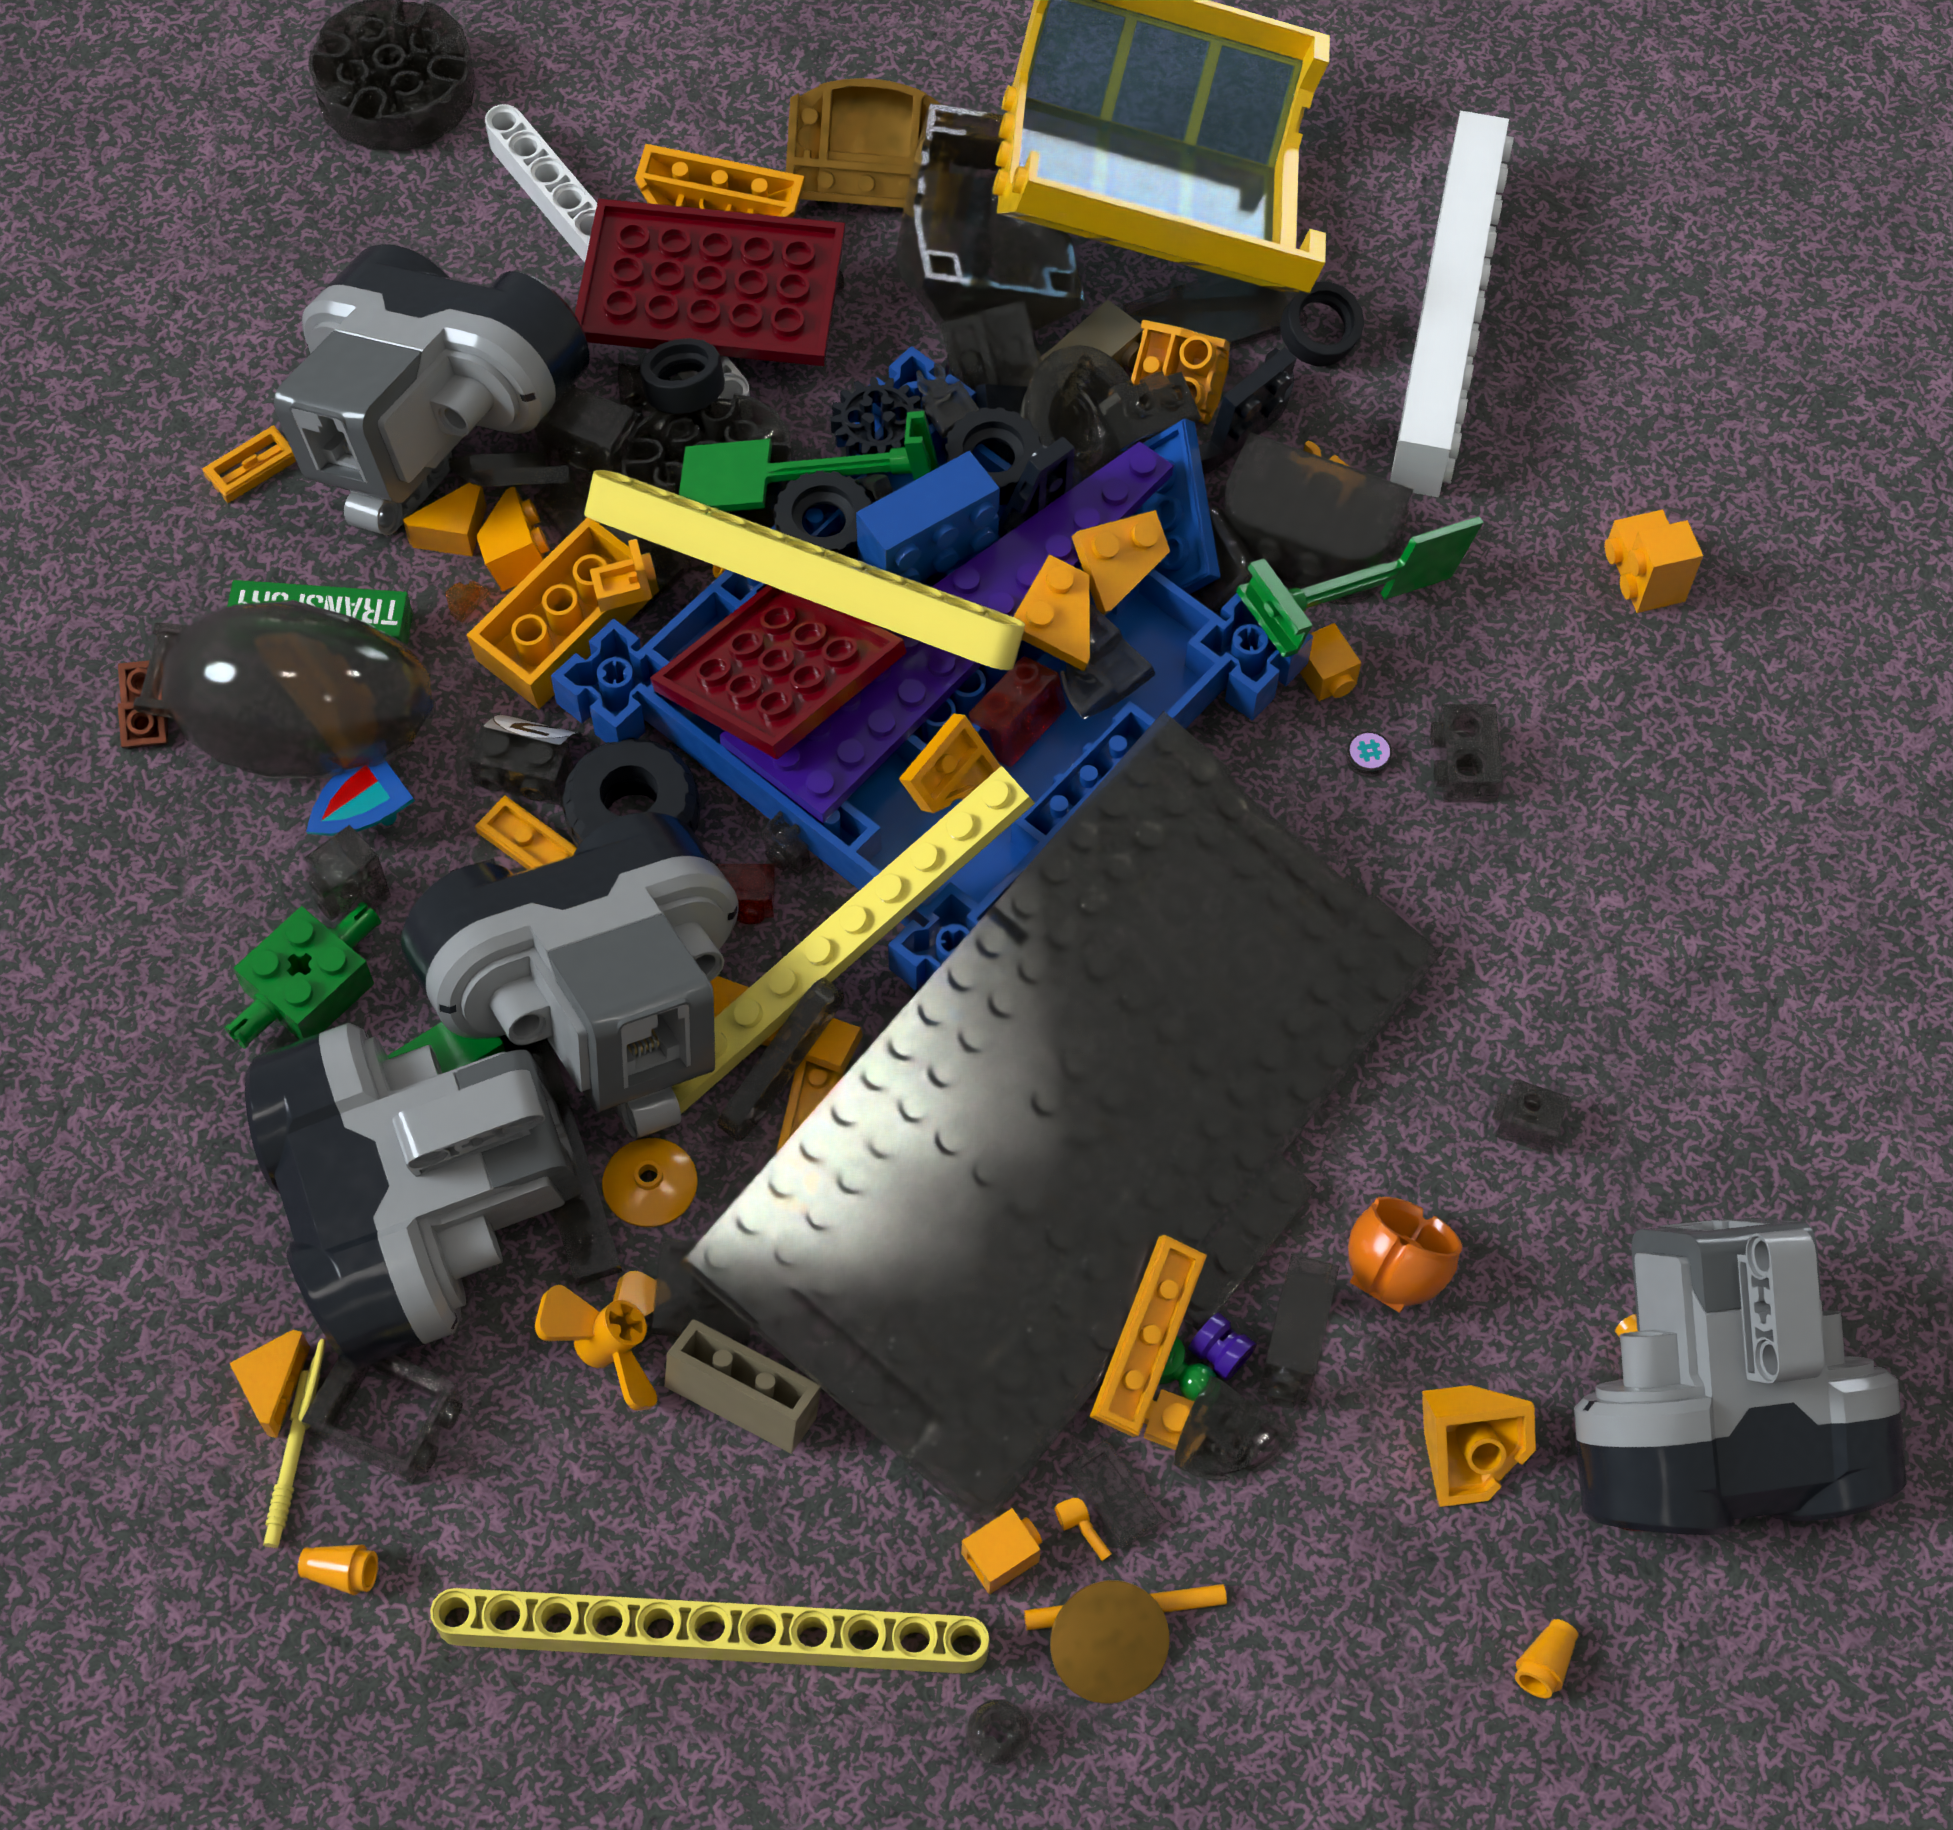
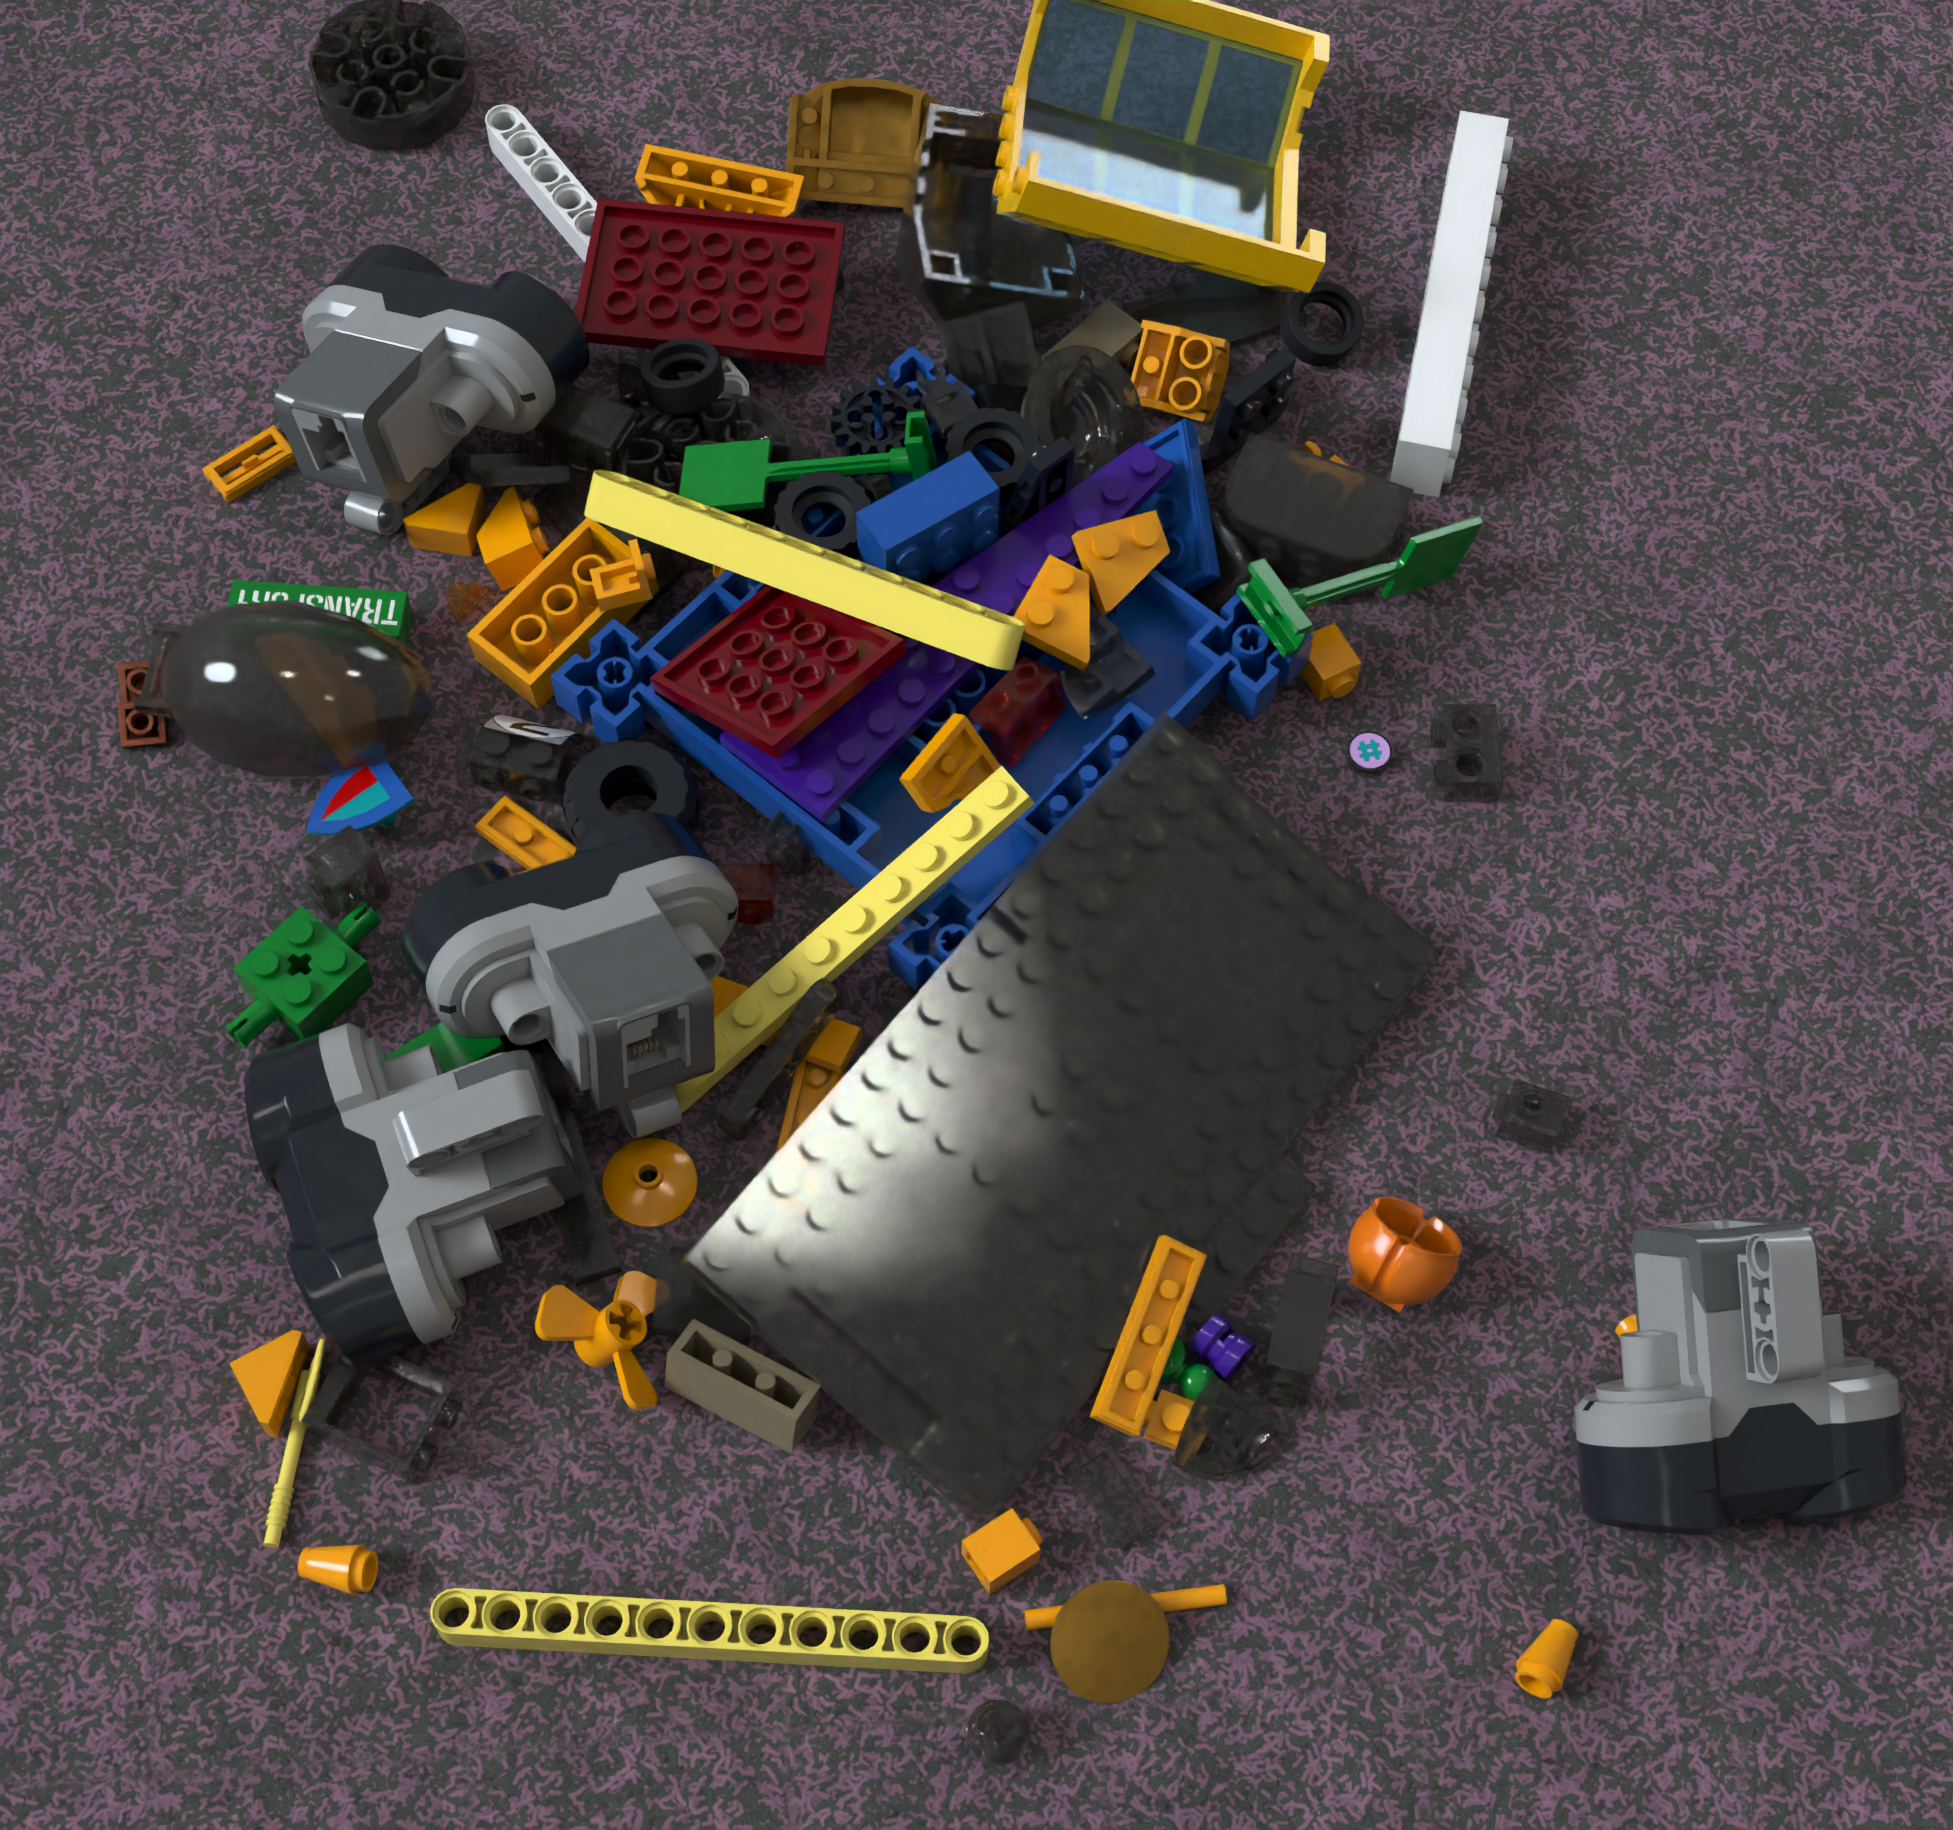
(1075, 1513): light orange hand -> none
(1145, 409): clear smoke brick -> none
(1475, 1440): light orange slope -> none
(1653, 559): light orange brick -> none

